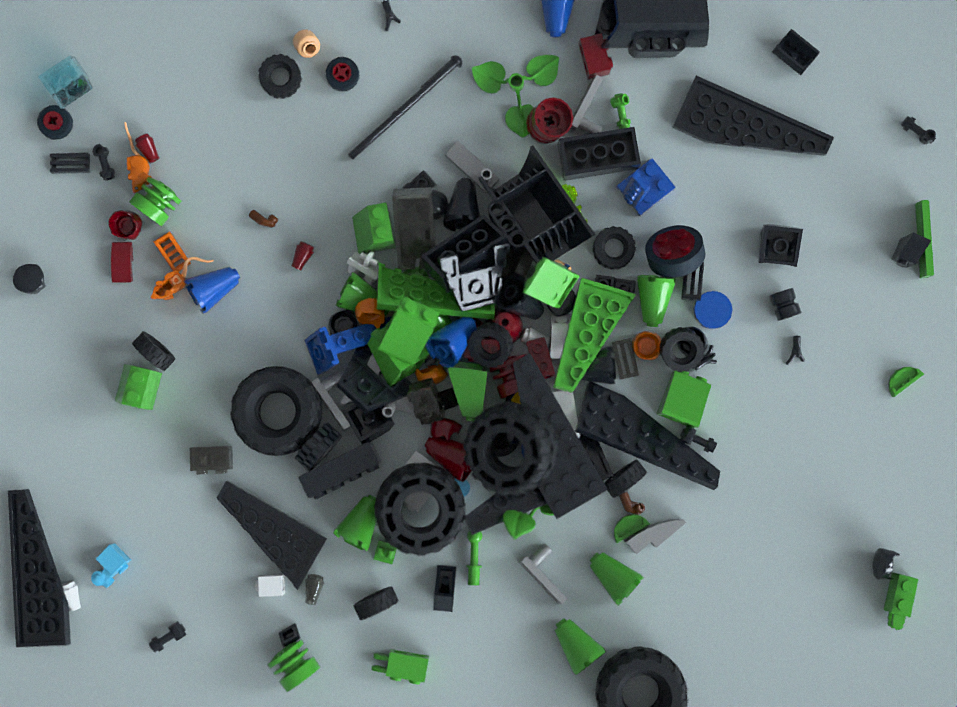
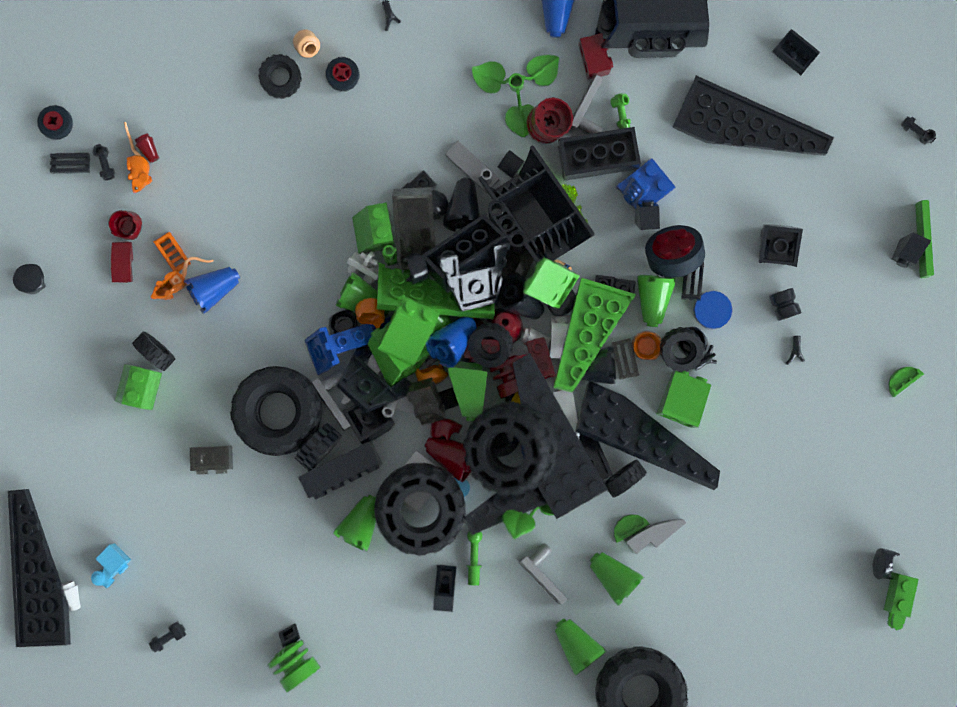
(66, 81): clear light blue slope -> none
(155, 201): bright green wheel -> none
(261, 220): reddish brown arm -> none
(270, 585): white brick -> none
(280, 537): black wing -> none
(302, 255): dark red cone -> none
(313, 587): clear smoke cone -> none
(376, 603): black tyre -> none
(385, 552): bright green tile -> none
(390, 255): none -> bright green bar
(403, 666): bright green hinge -> none
(417, 267): none -> black hair
(455, 61): black bar -> none
(510, 164): none -> black slope
(628, 245): black tyre -> none
(631, 506): reddish brown arm -> none
(647, 215): none -> black slope
(689, 435): black bar -> none

